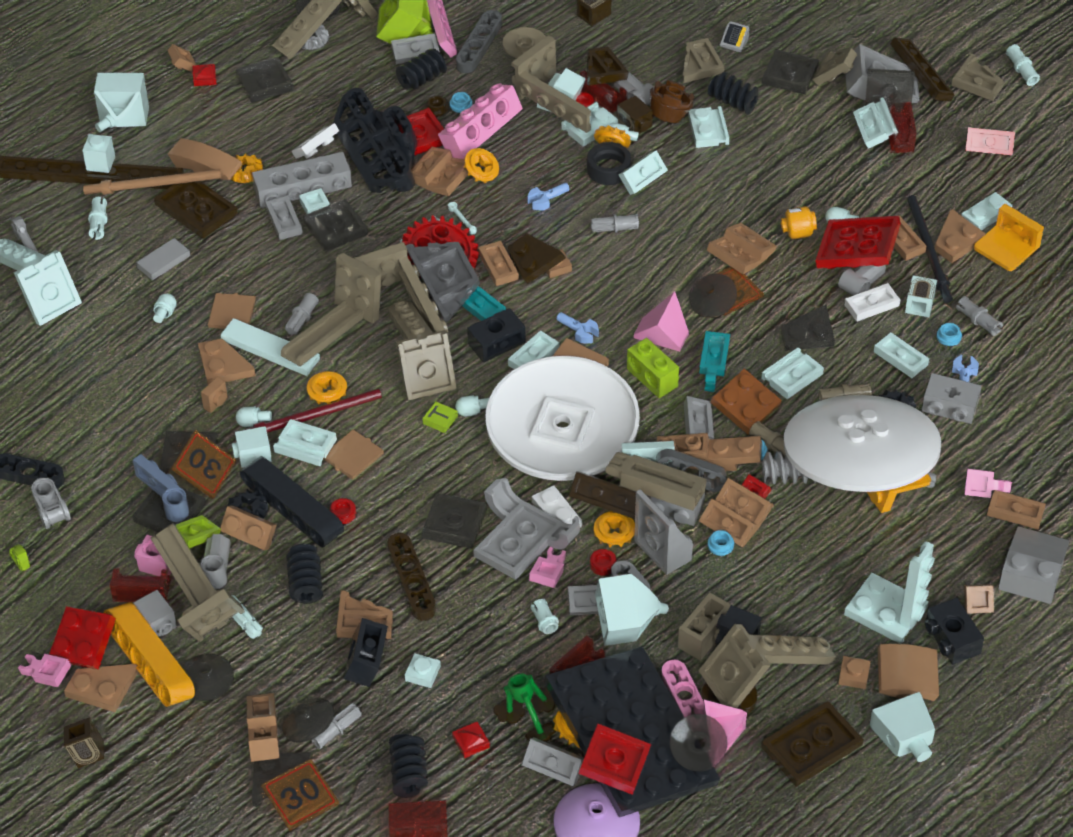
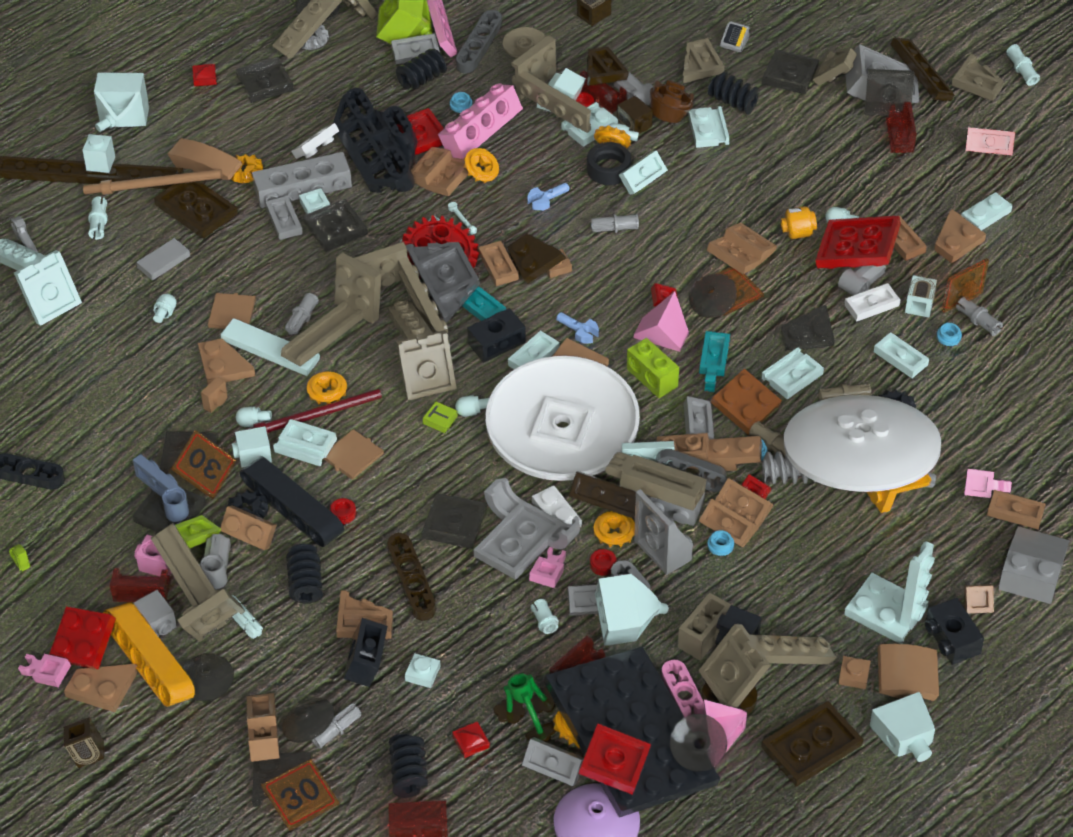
(49, 502): light grey piece -> none
(181, 58): medium nougat plate -> none
(437, 105): dark brown plate -> none
(660, 293): none -> red tile
(875, 122): light aqua plate -> none
(942, 279): black bar -> none
(951, 398): light grey brick -> none
(965, 373): light blue bar -> none
(966, 283): none -> clear orange piece
(1011, 239): light orange bracket -> none

